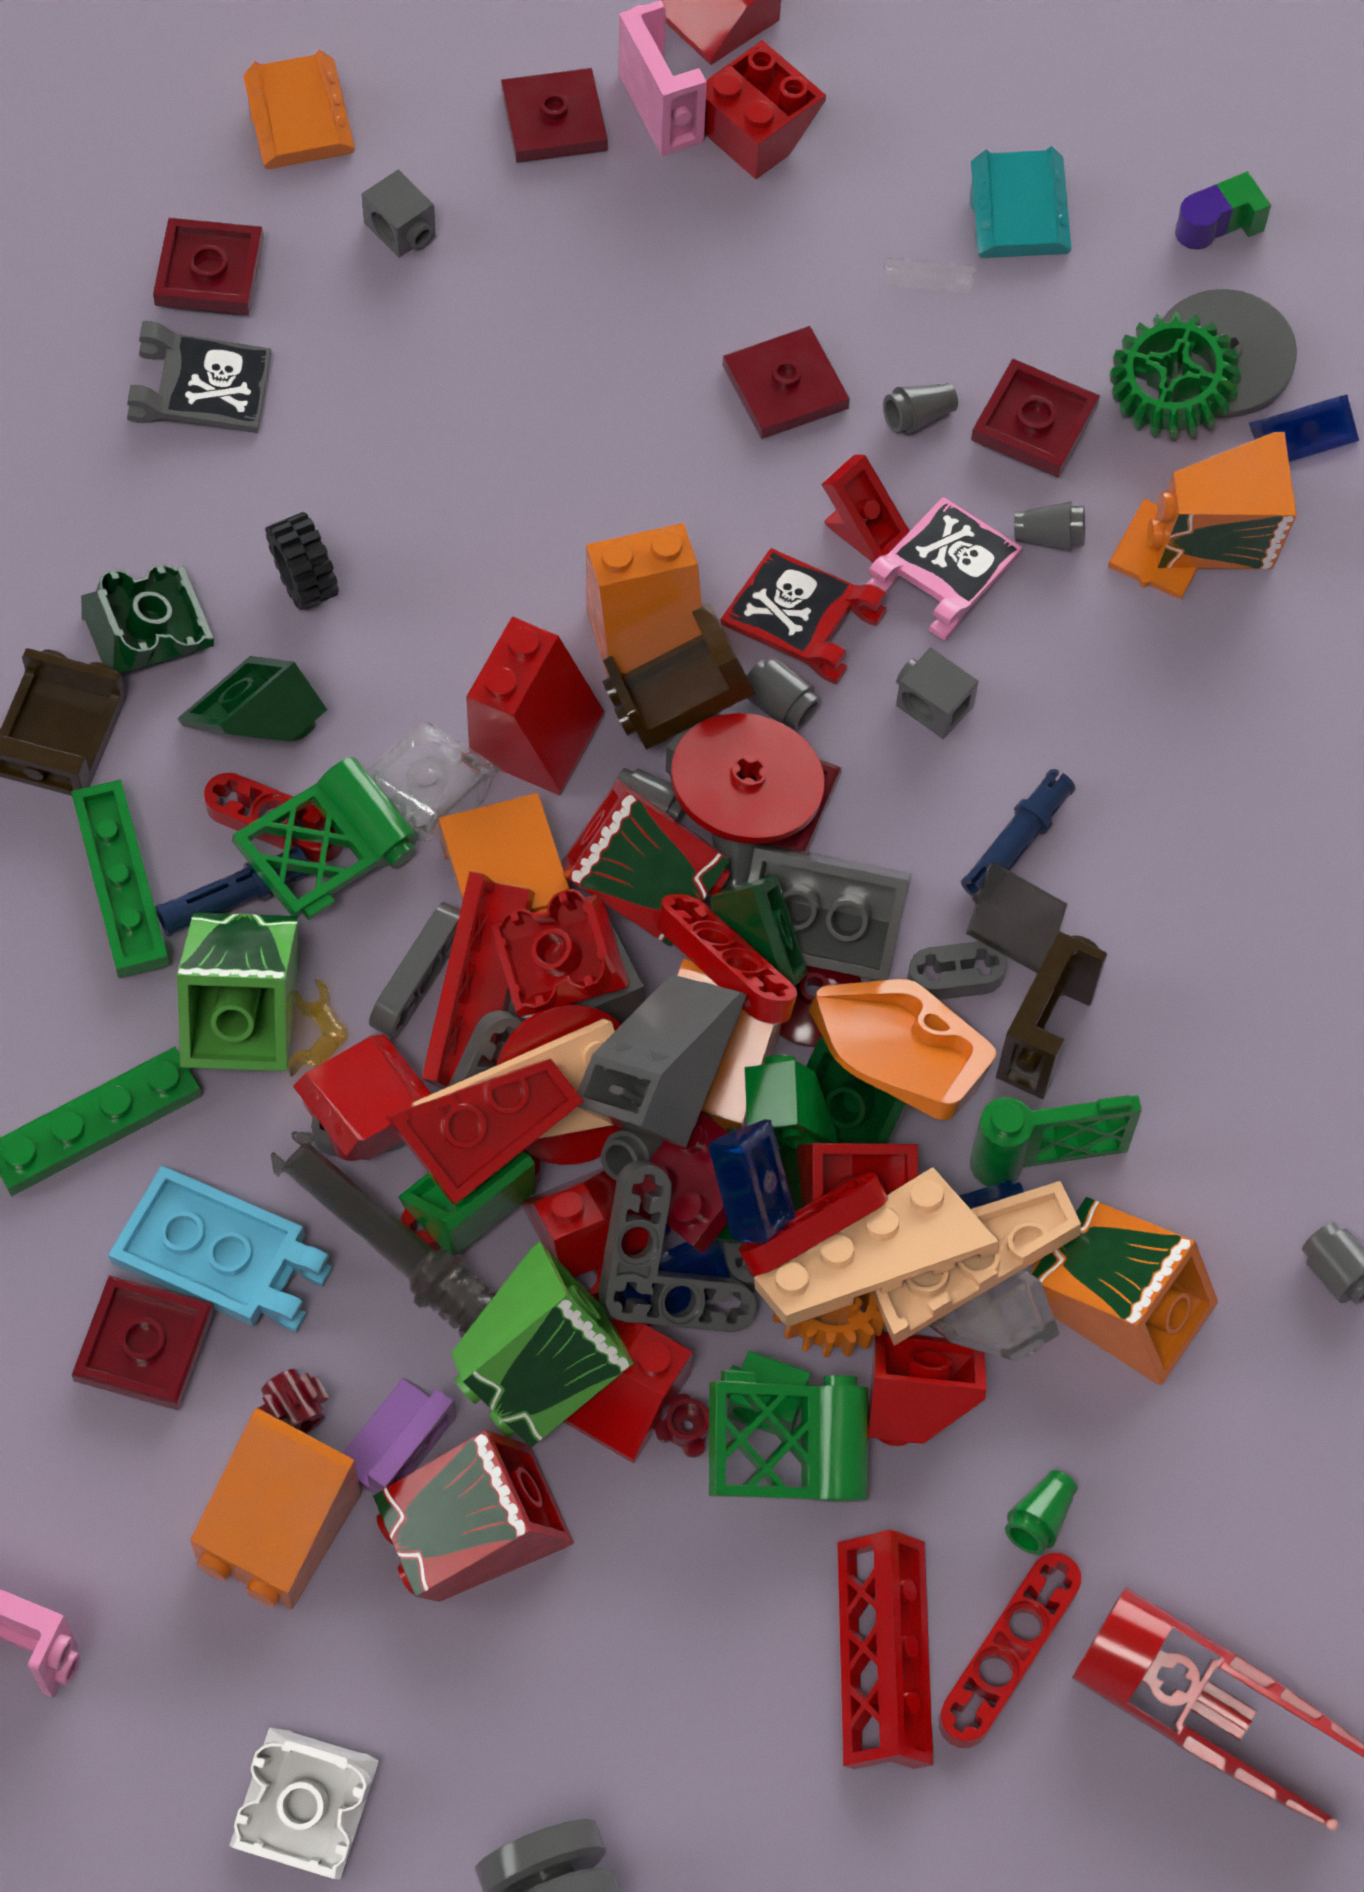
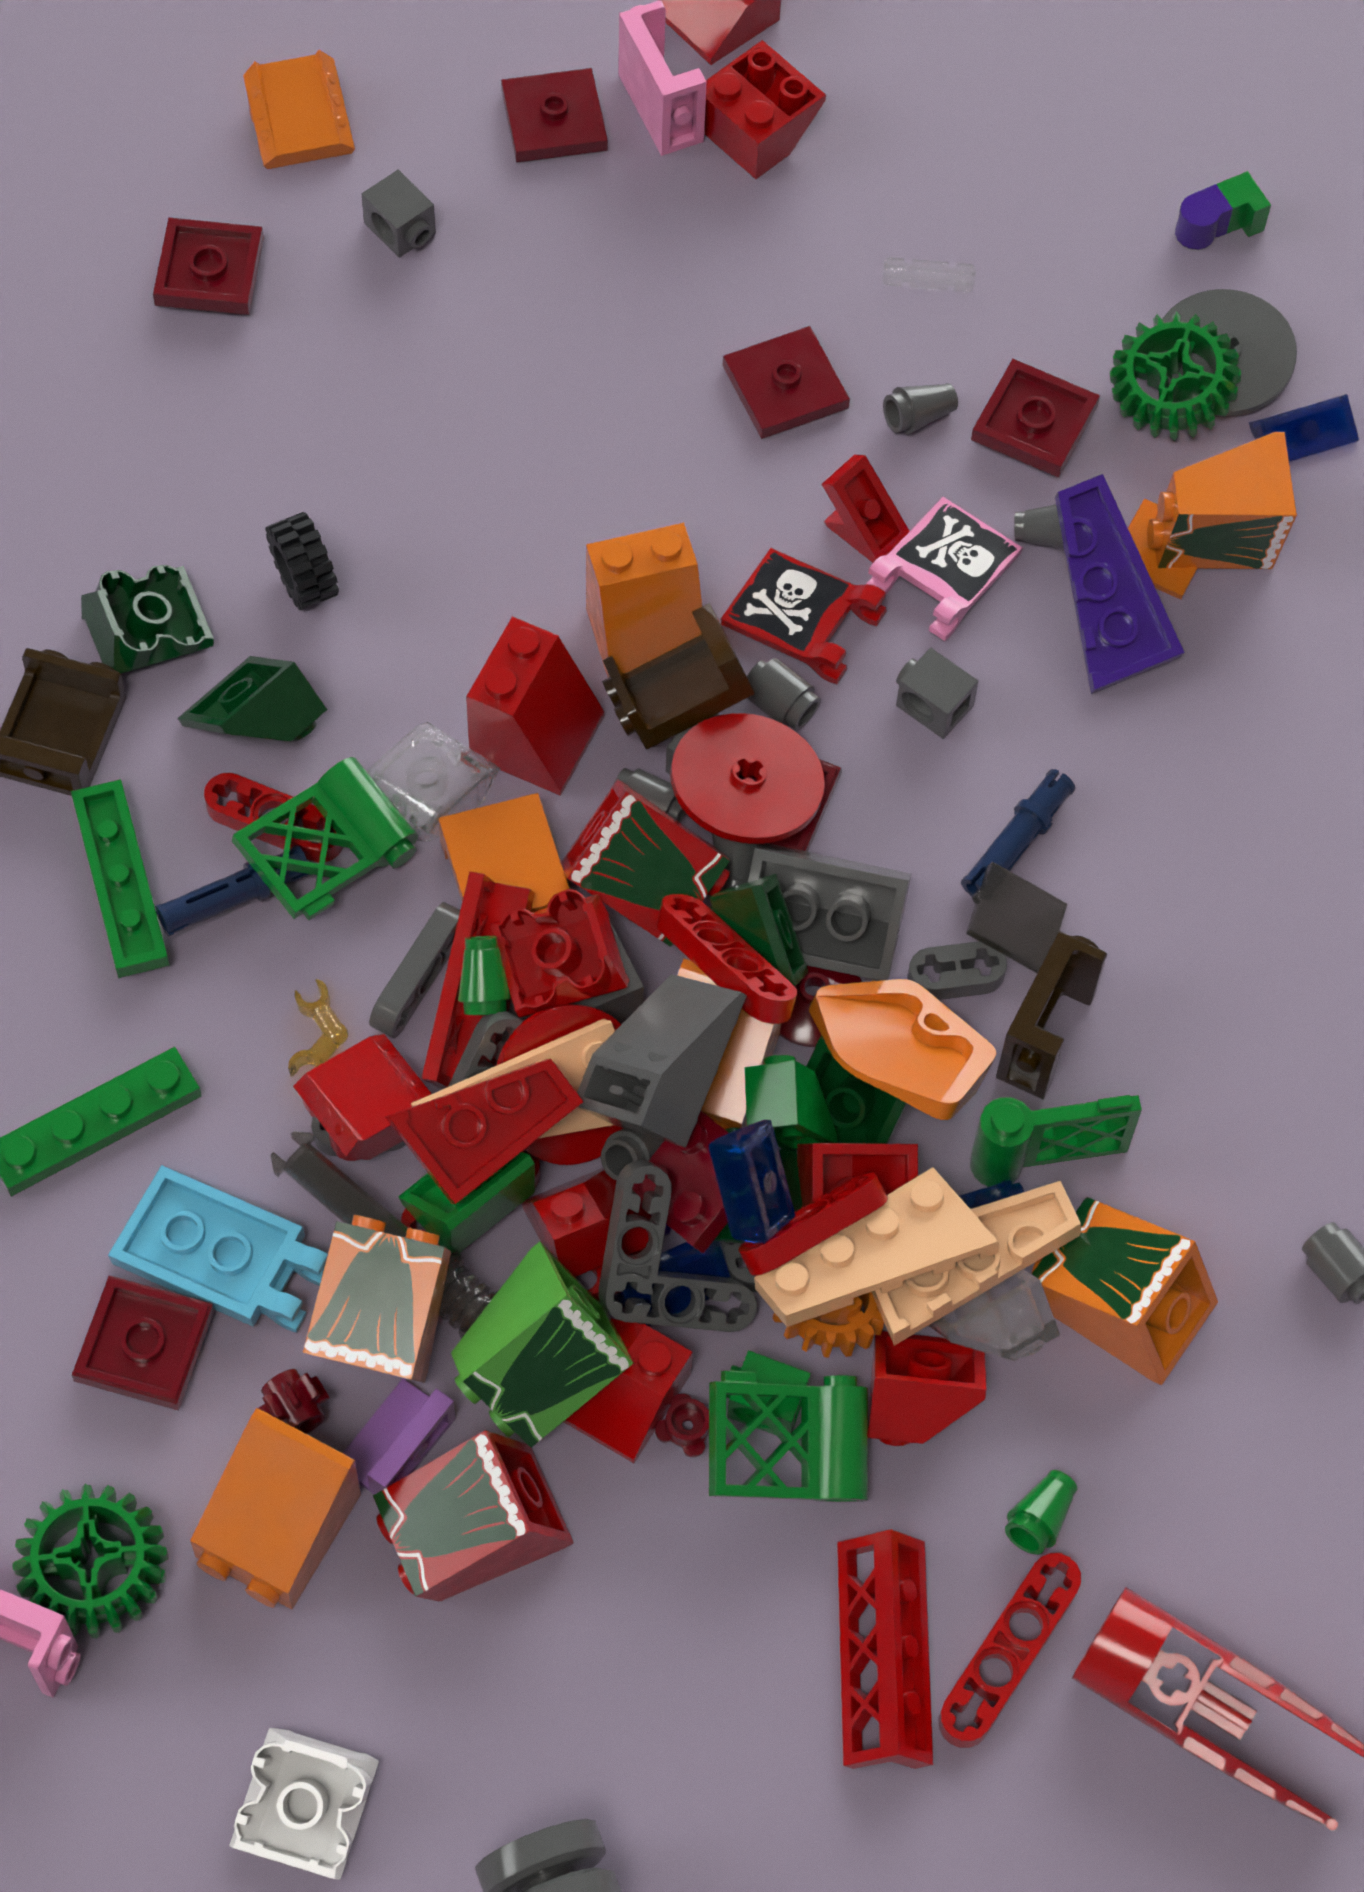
(112, 1559): none -> green gear
(201, 381): flag -> none
(237, 991): bright green slope -> none
(379, 1299): none -> slope
(483, 977): none -> green cone
(1020, 203): teal slope -> none
(1114, 598): none -> dark purple wing

